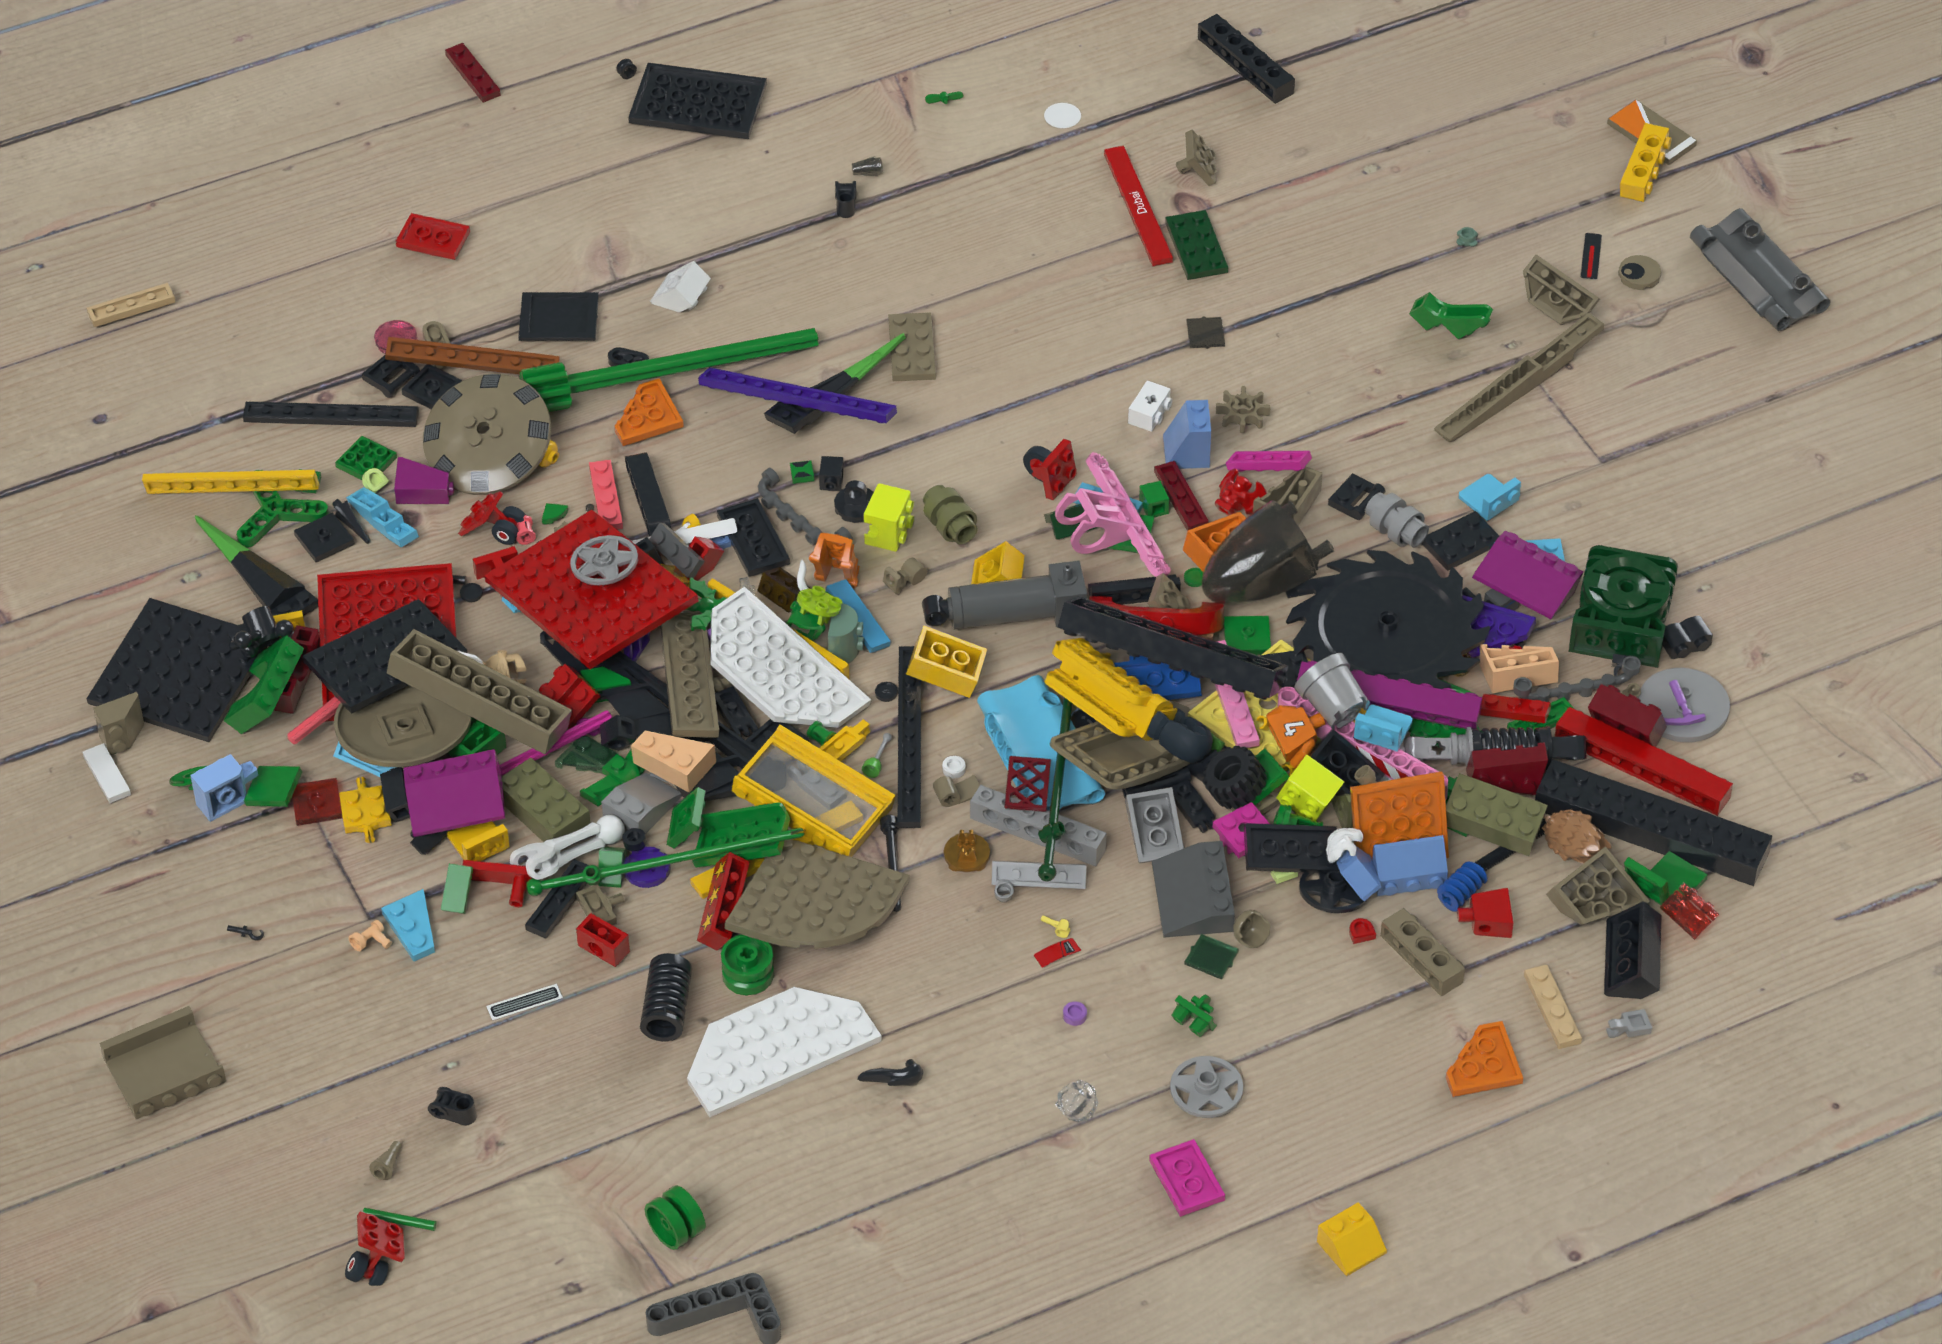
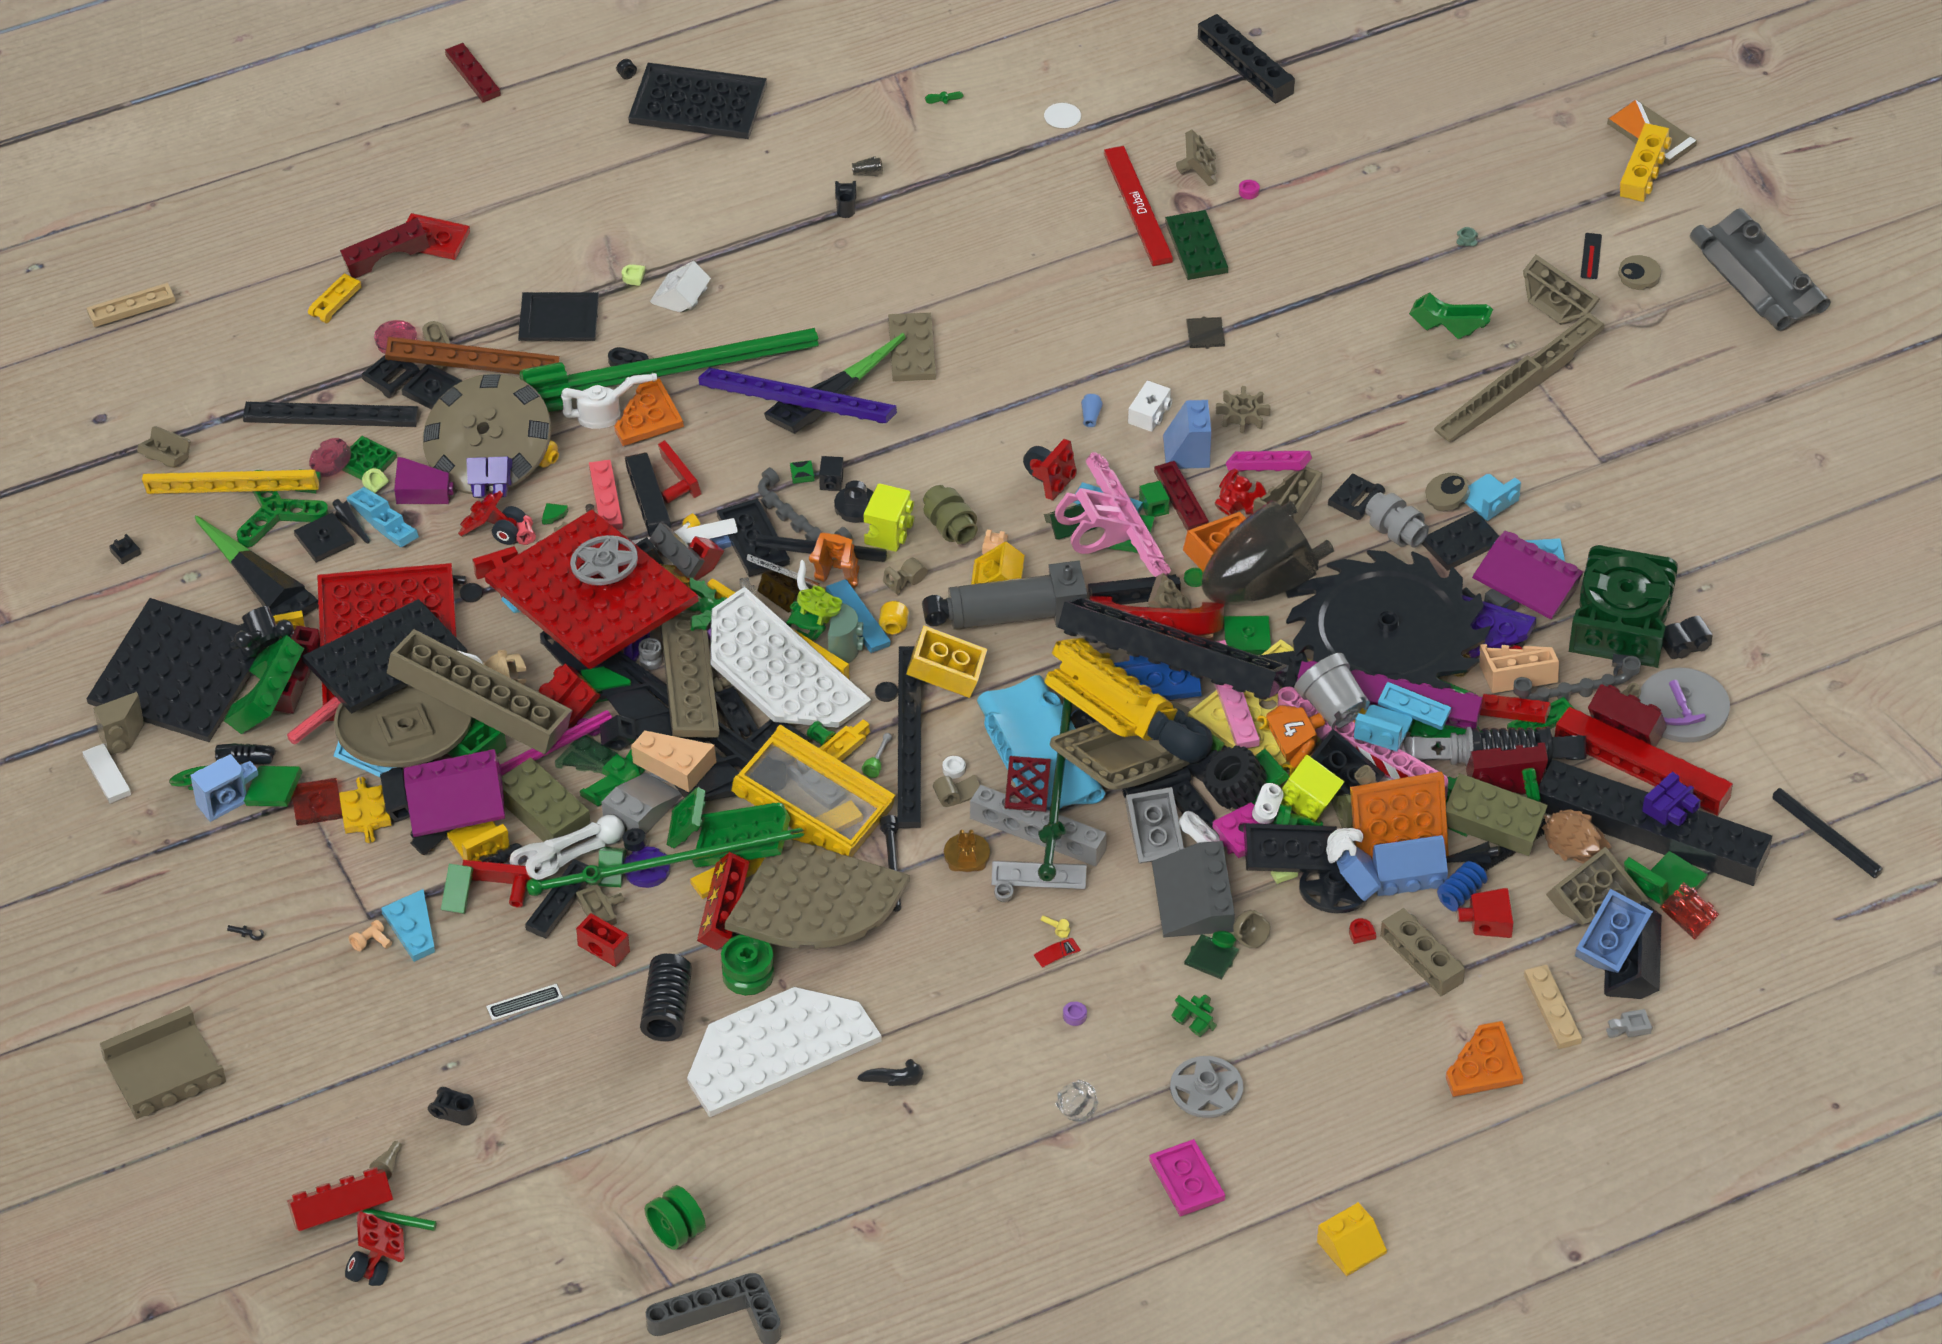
(124, 549): none -> black tile
(165, 447): none -> dark tan bracket
(244, 753): none -> black hinge
(330, 457): none -> clear pink tile
(334, 297): none -> yellow plate
(339, 1199): none -> red brick
(404, 238): none -> dark red arch
(488, 472): none -> hips
(501, 855): none -> black piece
(598, 404): none -> white piece
(633, 274): none -> yellowish green tile
(650, 653): none -> light grey wheel
(687, 481): none -> red piece
(781, 570): none -> sticker
(808, 546): none -> black axle
(893, 617): none -> yellow head
(993, 540): none -> light nougat tile
(1091, 408): none -> medium blue cone
(1197, 828): none -> white plate
(1223, 939): none -> green piece
(1249, 189): none -> dark pink tile
(1268, 799): none -> white plate
(1414, 705): none -> medium azure plate
(1447, 491): none -> dark tan tile
(1481, 853): none -> black piece
(1531, 784): none -> green axle
(1613, 932): none -> medium blue slope
(1669, 799): none -> dark purple hips
(1827, 833): none -> black axle

